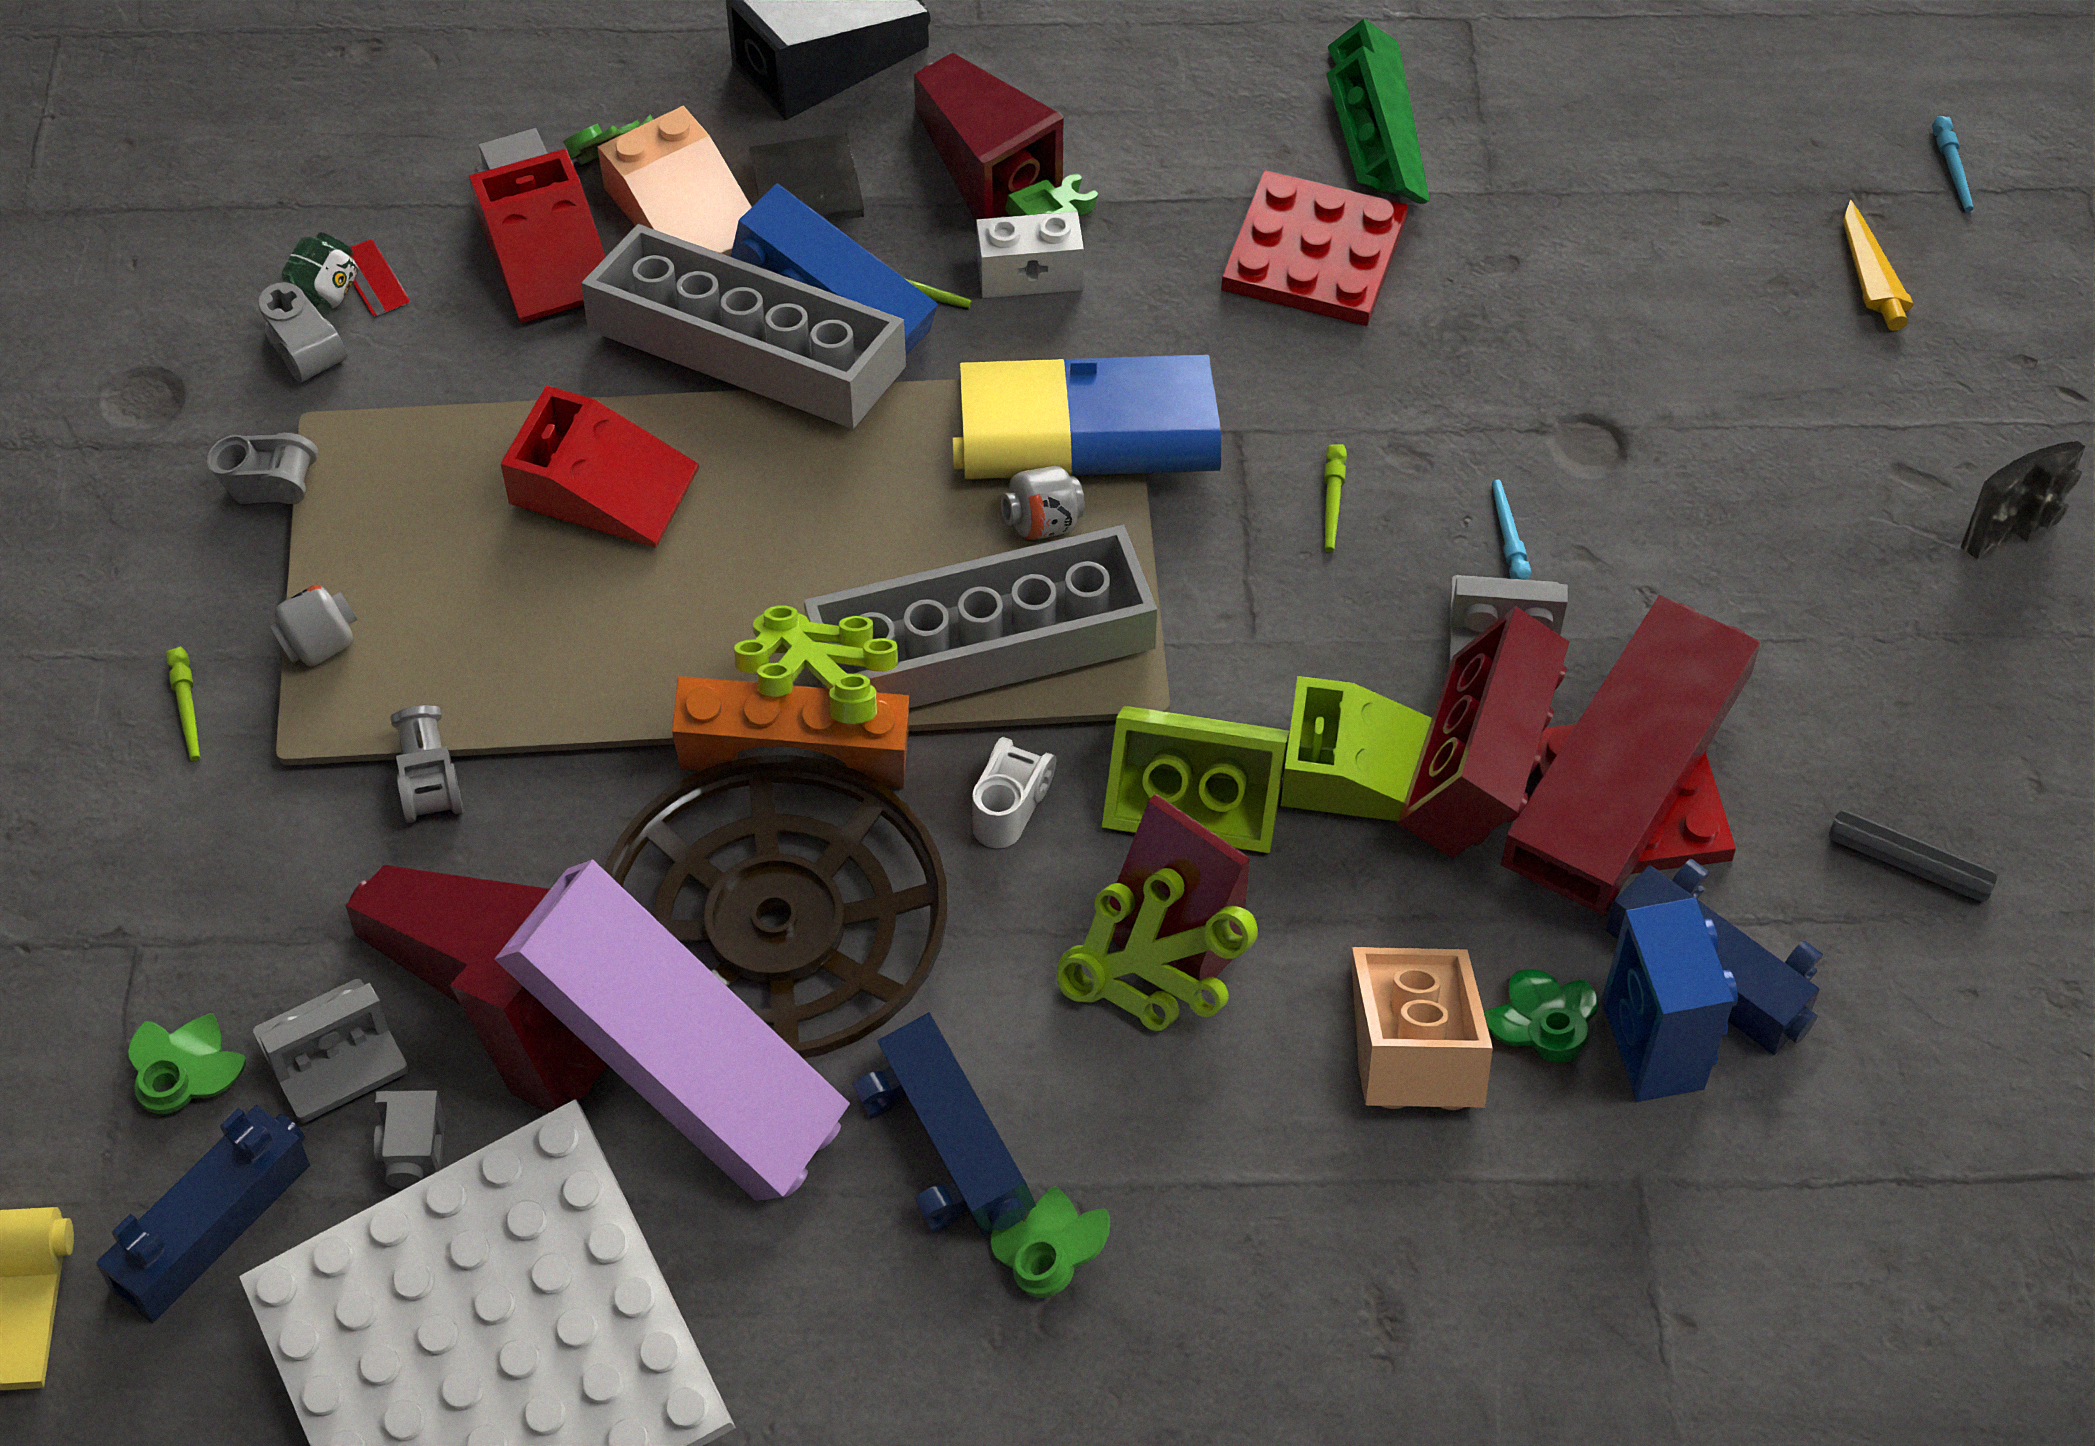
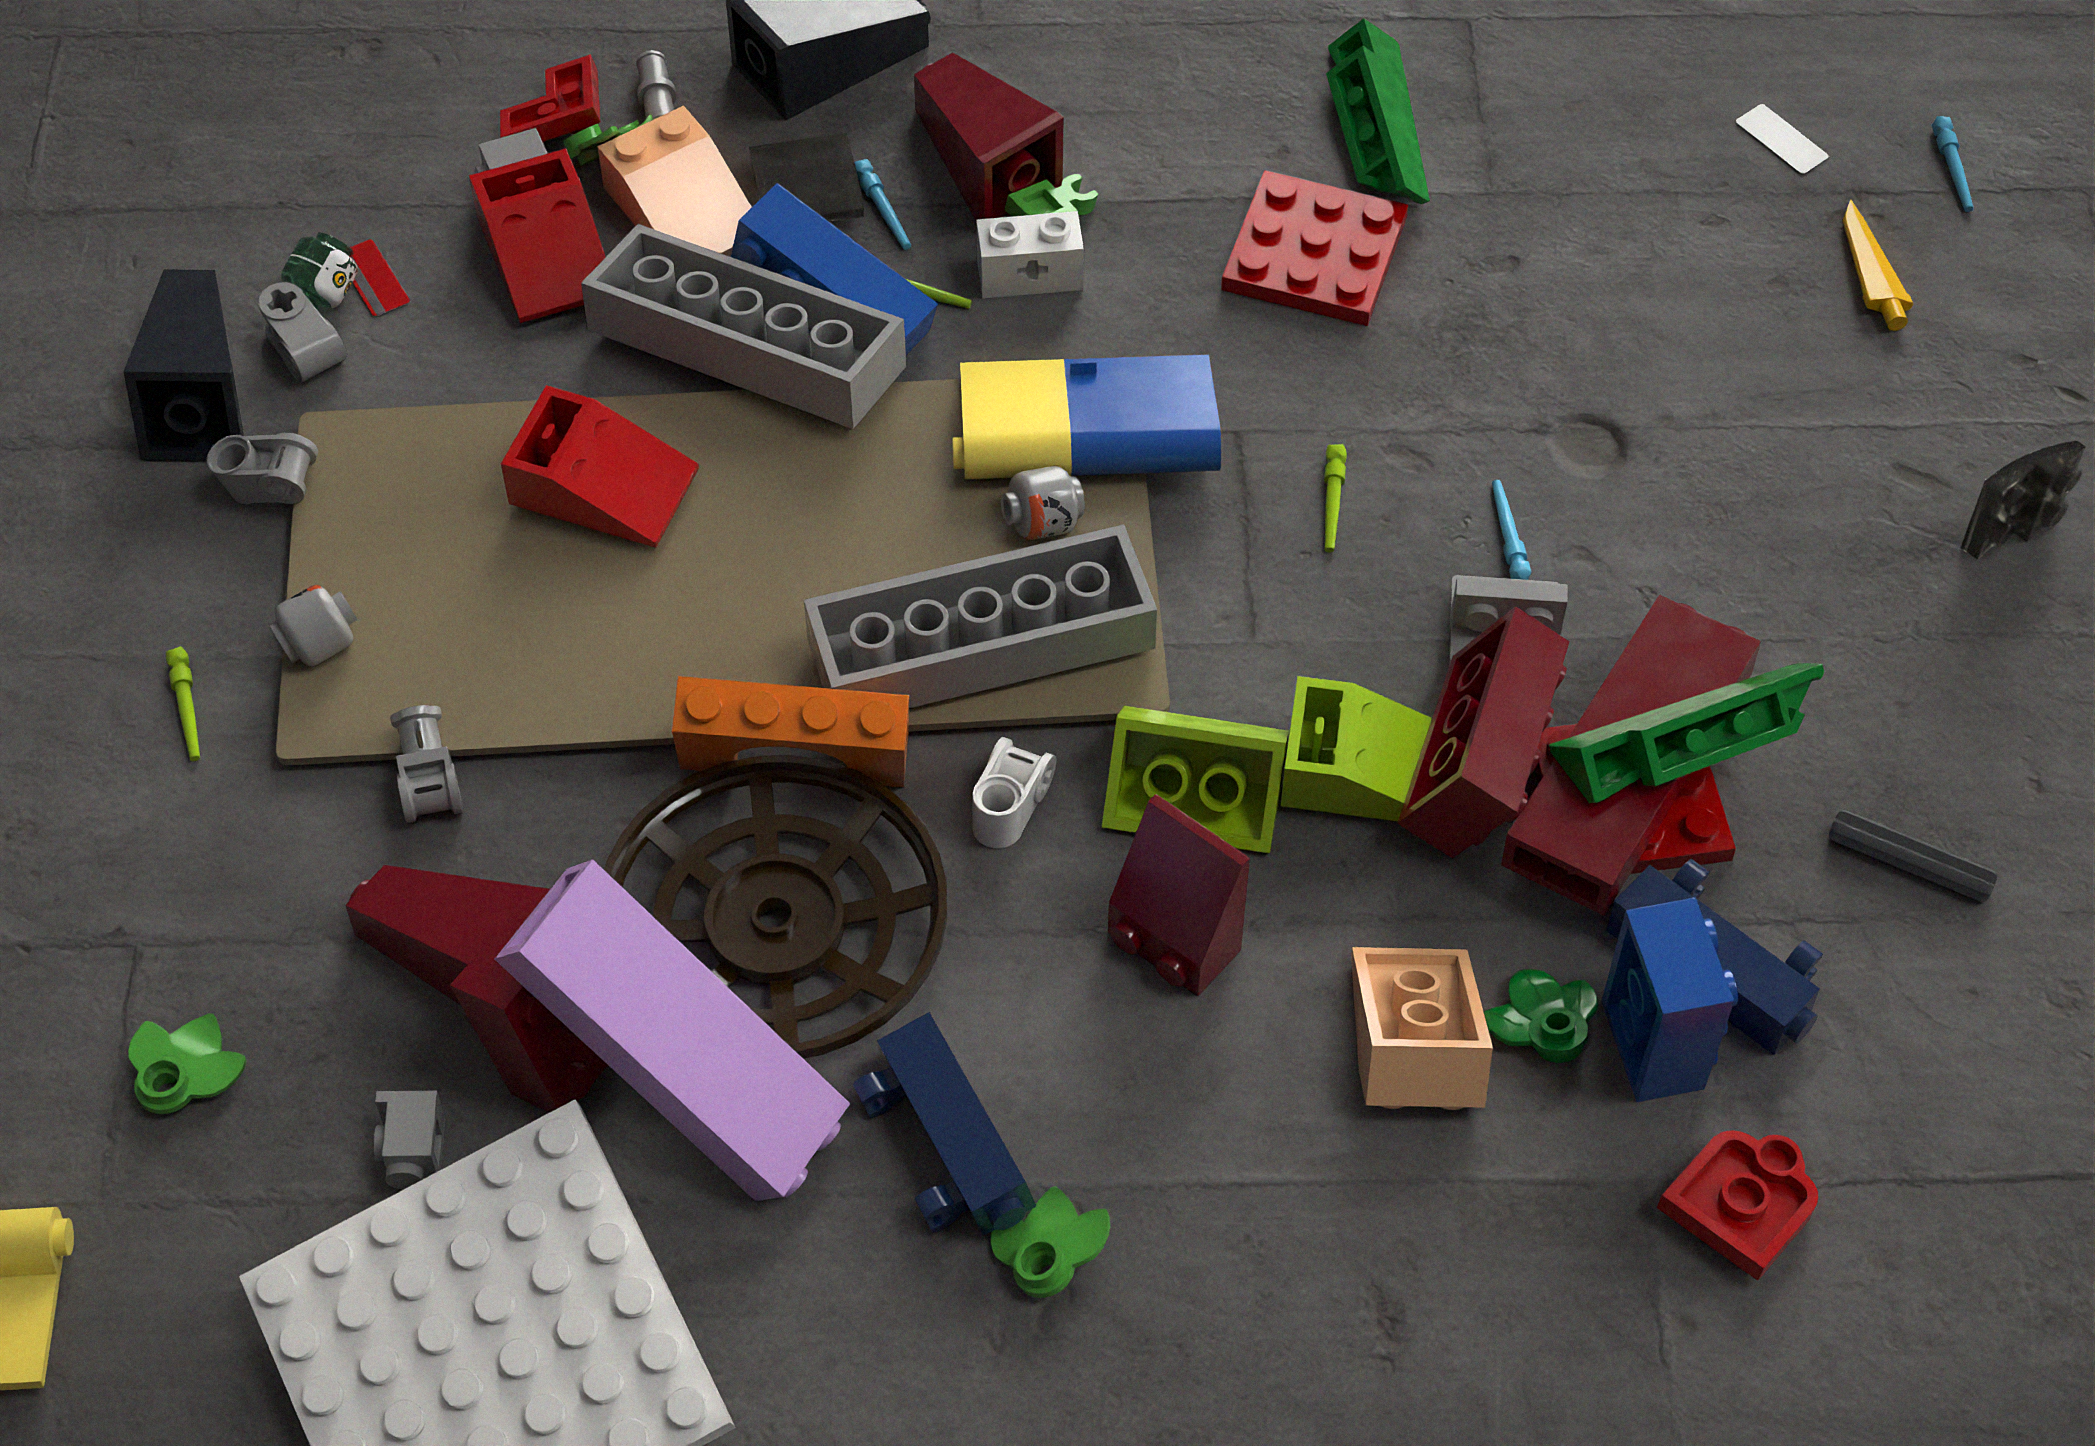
(182, 371): none -> black slope
(204, 1211): dark blue brick -> none
(331, 1049): light grey bracket -> none
(567, 108): none -> red plate
(655, 91): none -> light grey pin
(790, 632): lime plant -> none
(874, 189): none -> medium azure piece
(1150, 956): lime plant -> none
(1687, 733): none -> green wedge
(1744, 1198): none -> red plate
(1782, 138): none -> white sticker

